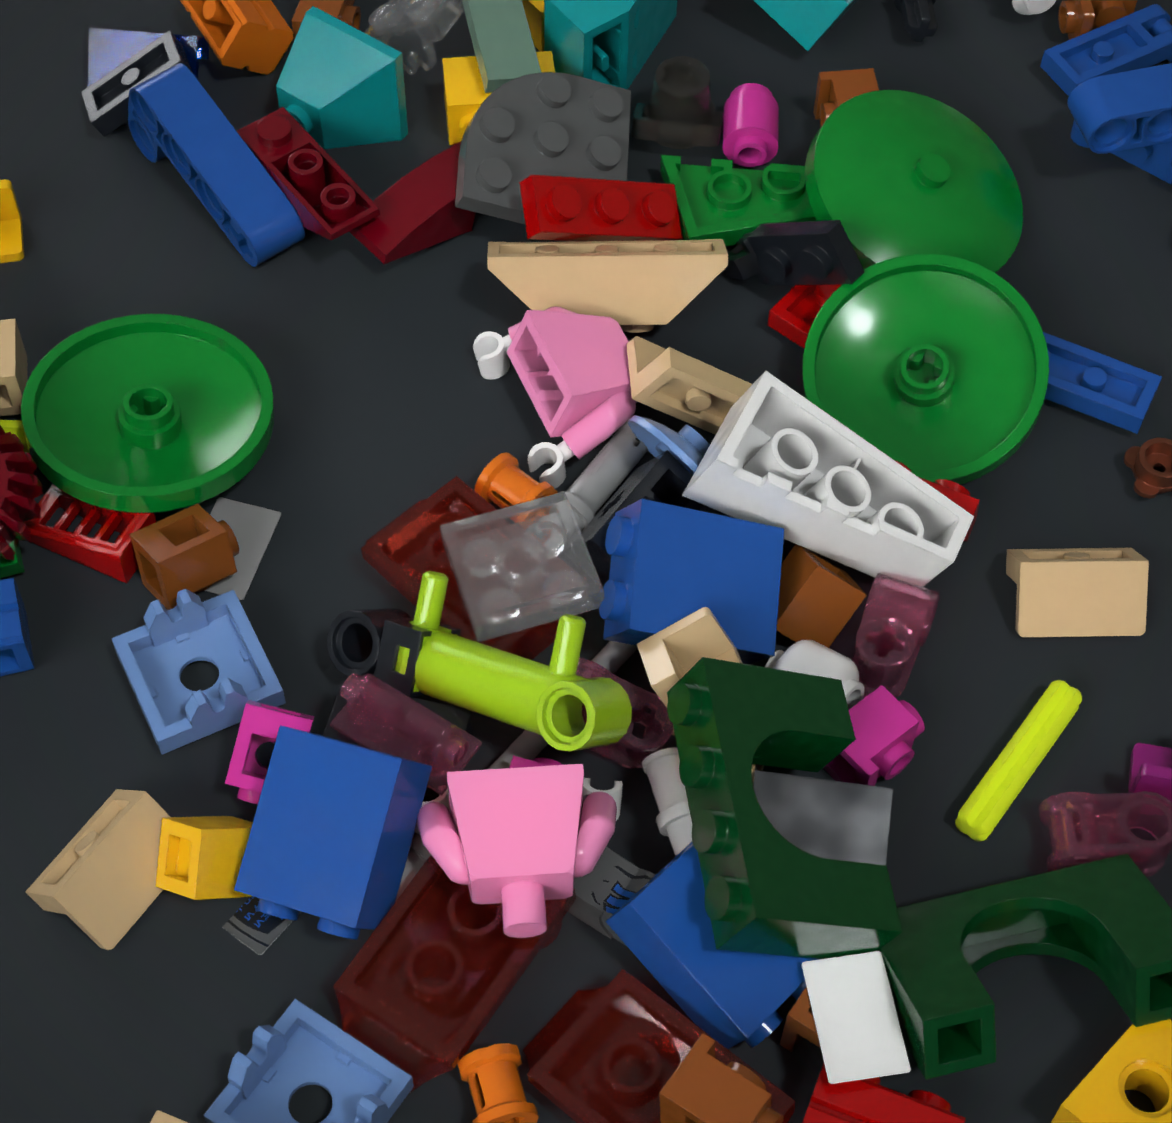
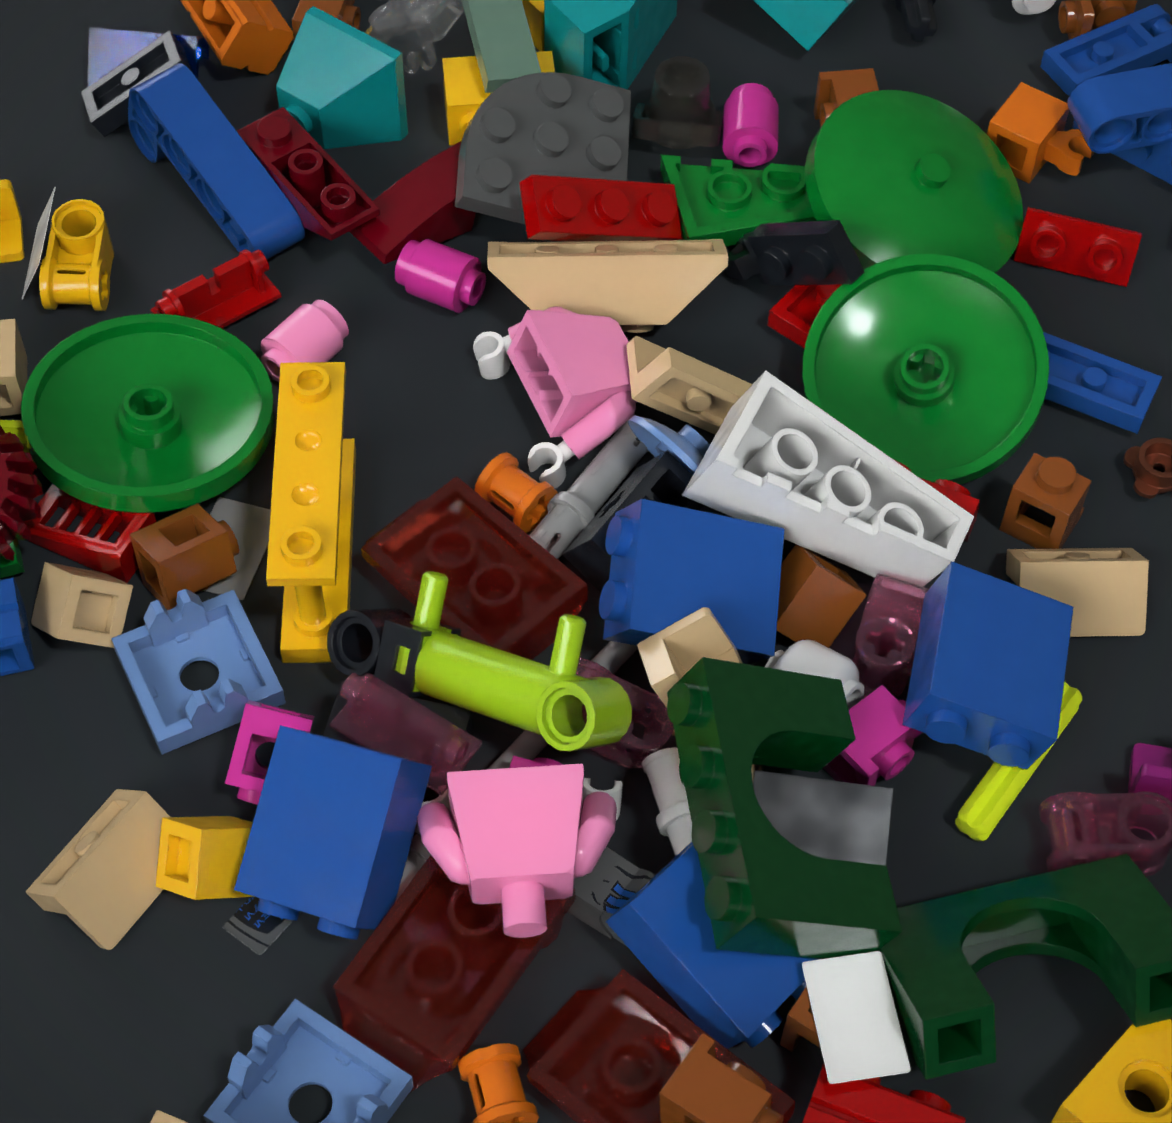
(38, 243): none -> white sticker
(77, 257): none -> yellow piece
(81, 605): none -> tan panel
(226, 297): none -> red hinge
(306, 335): none -> bright pink brick
(311, 507): none -> yellow fence
(440, 274): none -> dark pink brick
(521, 566): clear plate -> none
(989, 667): none -> blue brick
(1032, 132): none -> orange brick
(1052, 487): none -> dark orange brick
(1077, 246): none -> red hinge

